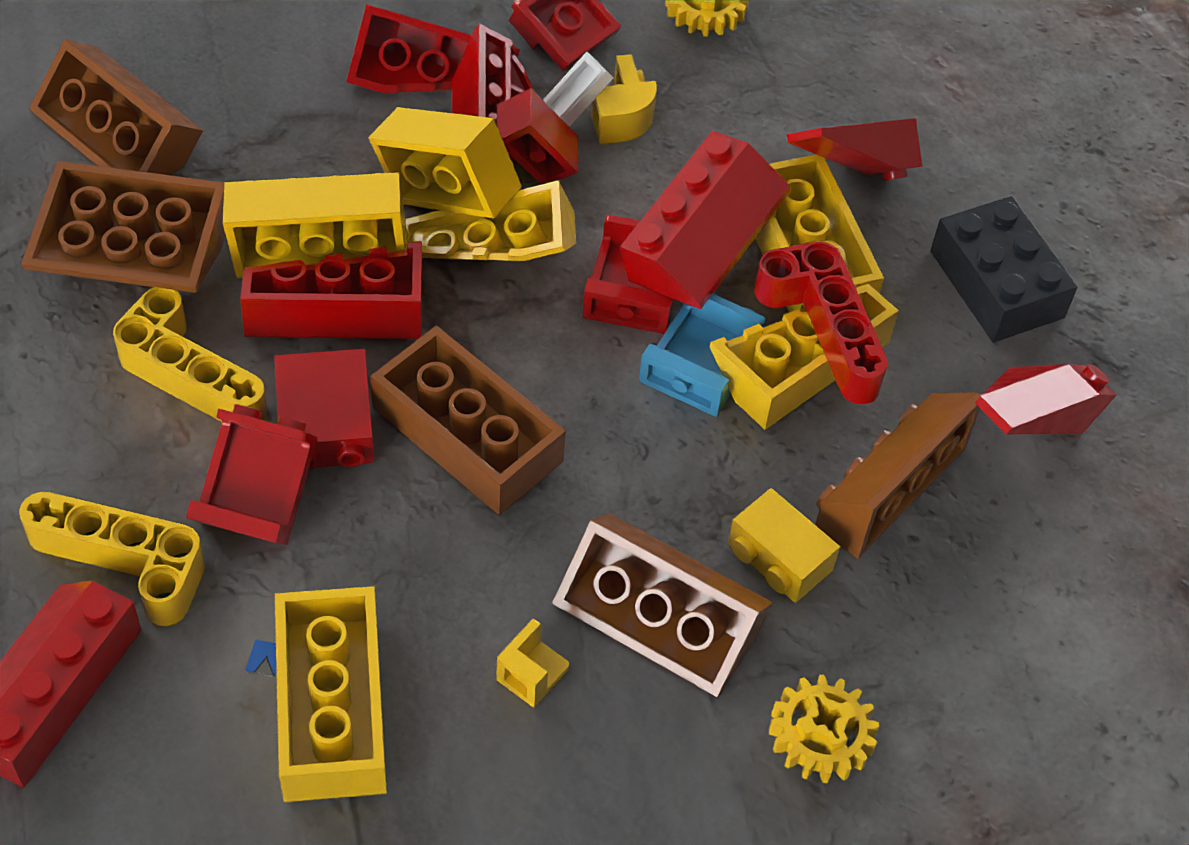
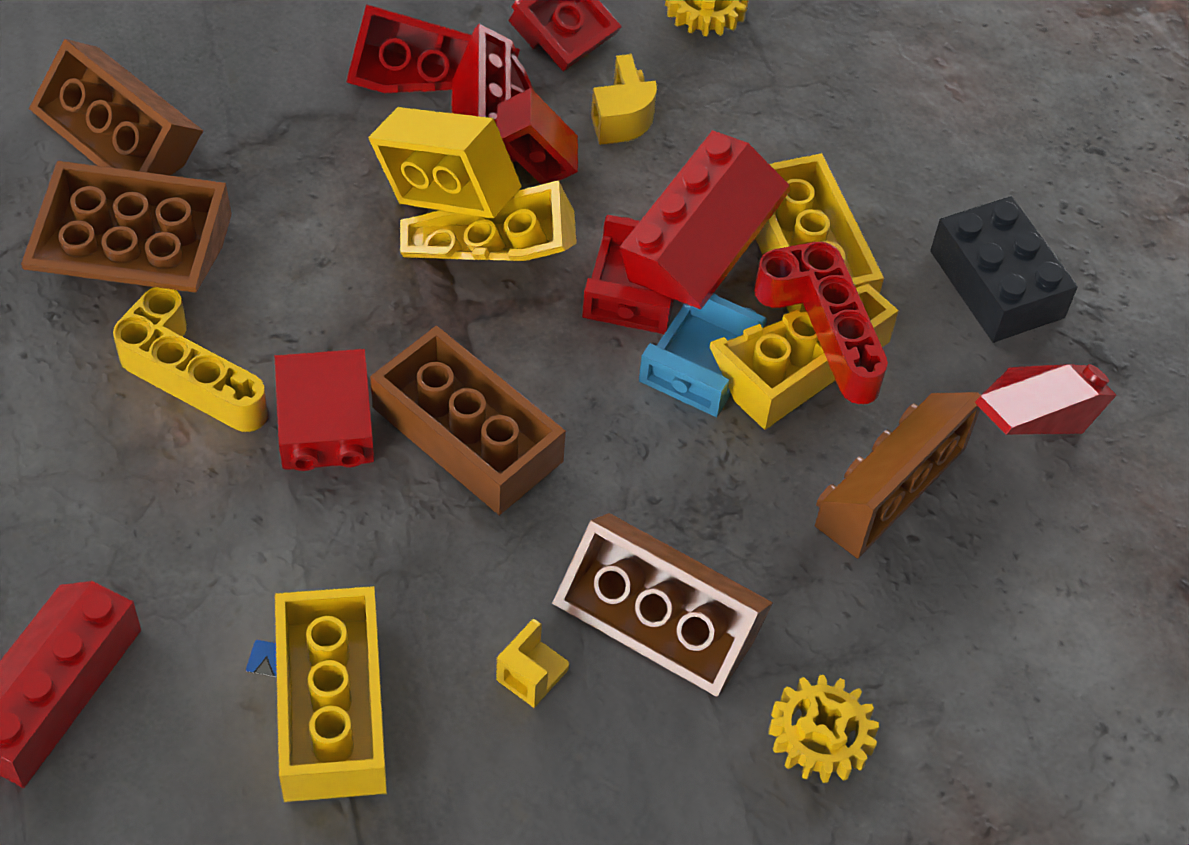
(59, 527): yellow beam -> none
(255, 475): red panel -> none
(312, 218): yellow brick -> none
(336, 297): red wedge -> none
(578, 88): white tile -> none
(782, 545): yellow brick -> none
(866, 147): red wedge -> none

